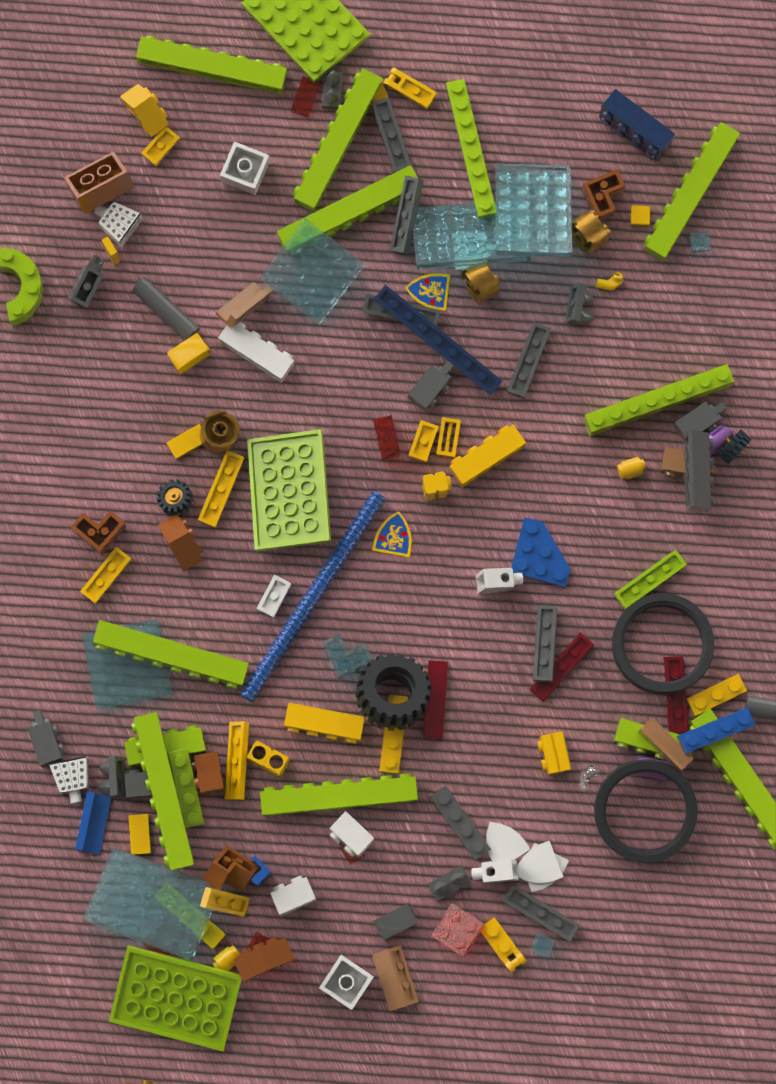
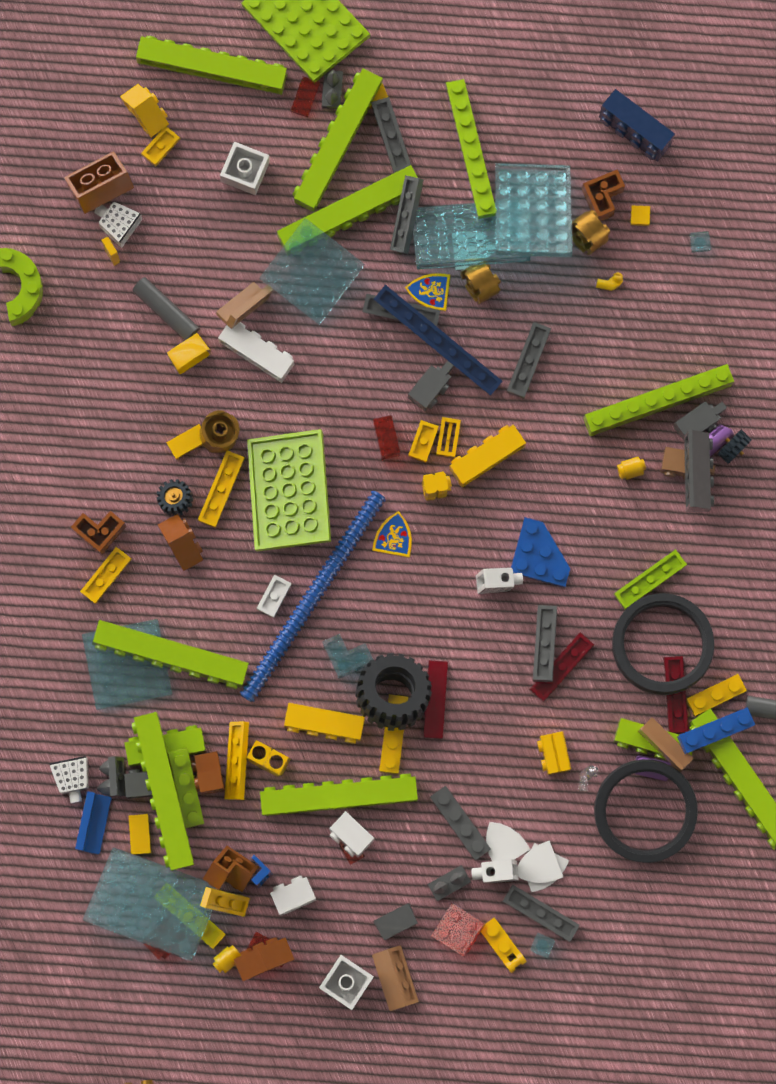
(44, 740): dark grey hinge -> none
(87, 282): dark grey hinge -> none
(175, 998): lime plate -> none
(410, 88): yellow plate -> none
(575, 311): dark grey tile -> none
(691, 192): lime brick -> none

